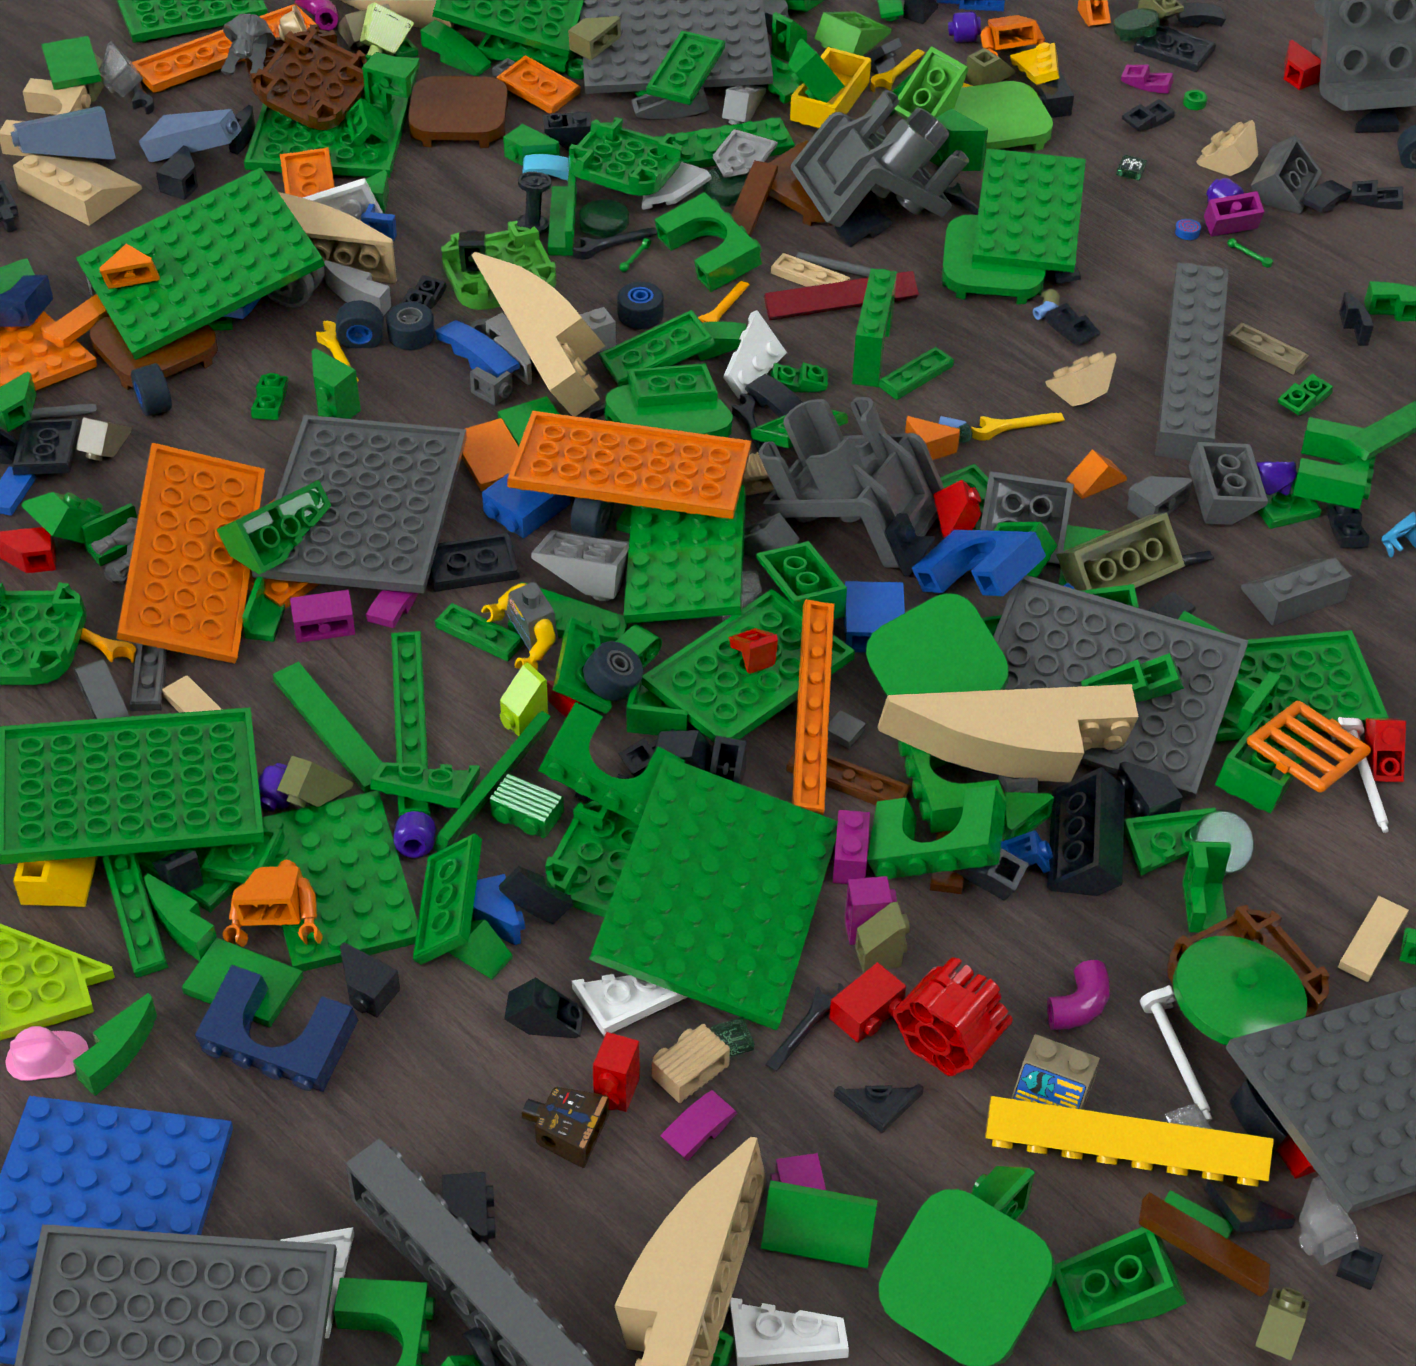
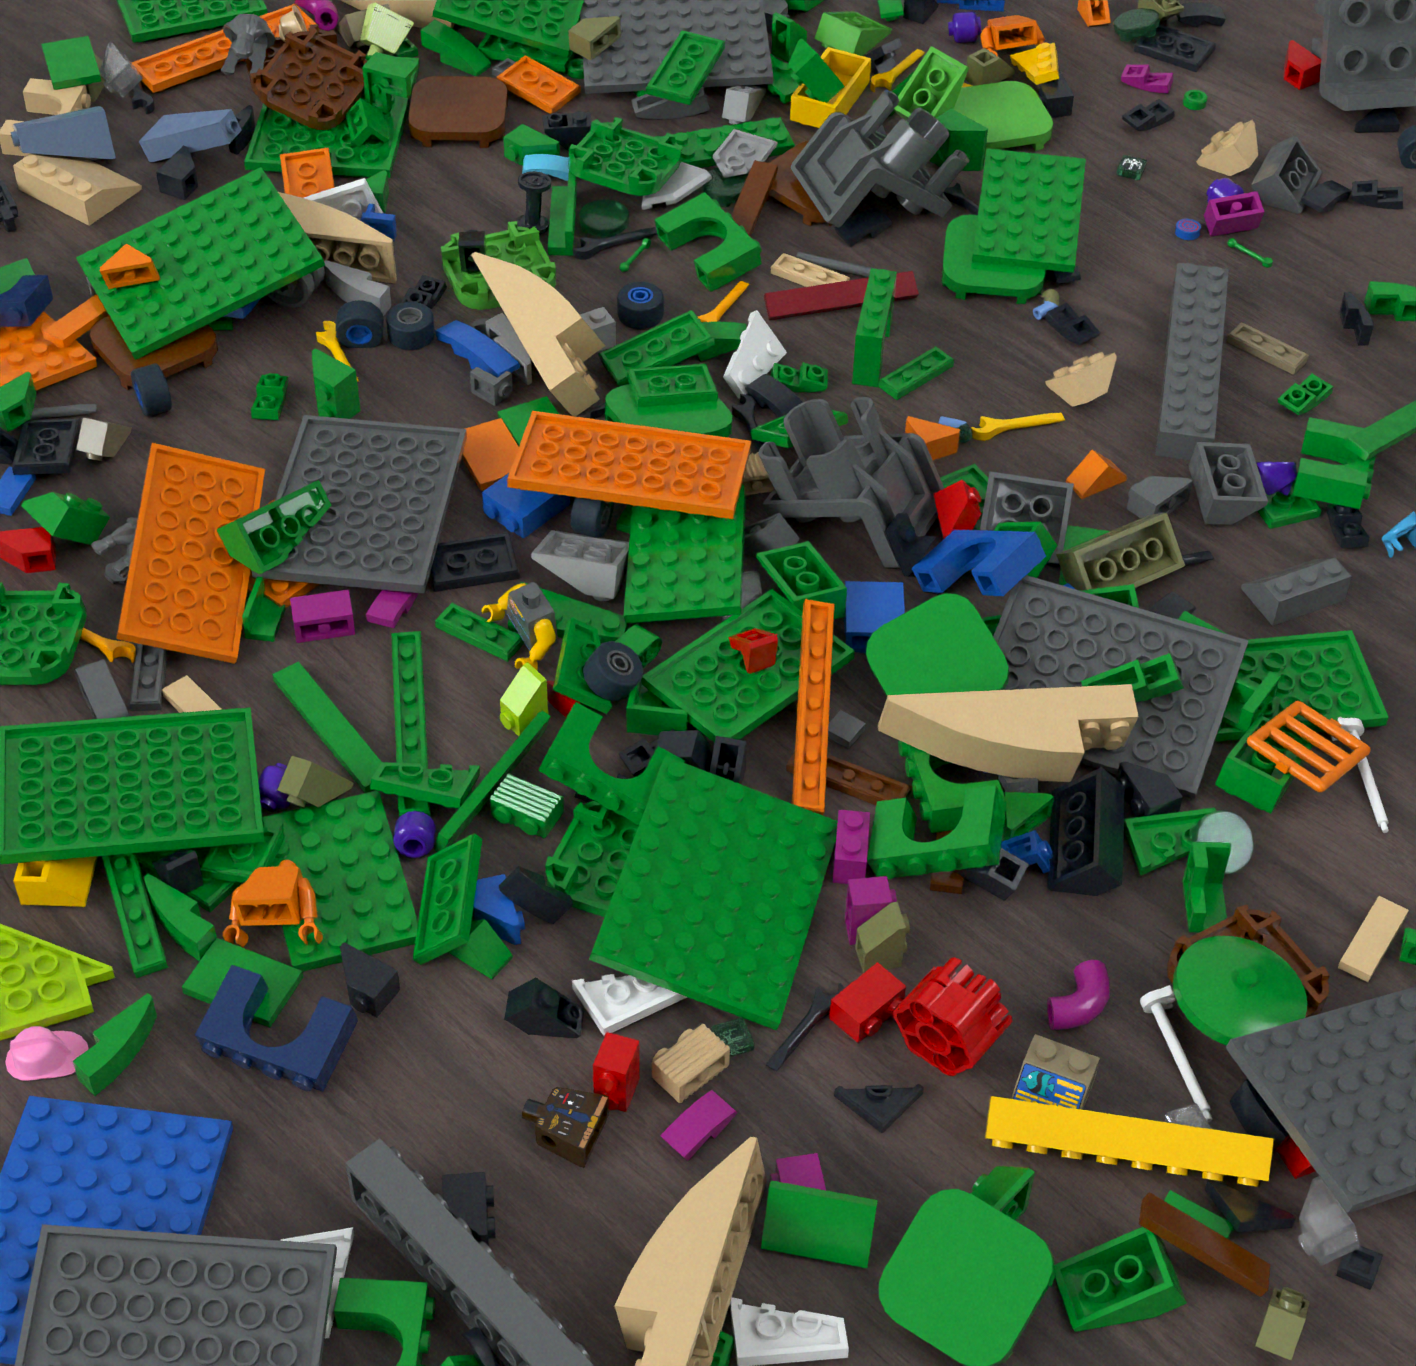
(105, 526): green panel -> none
(1387, 748): red slope -> none

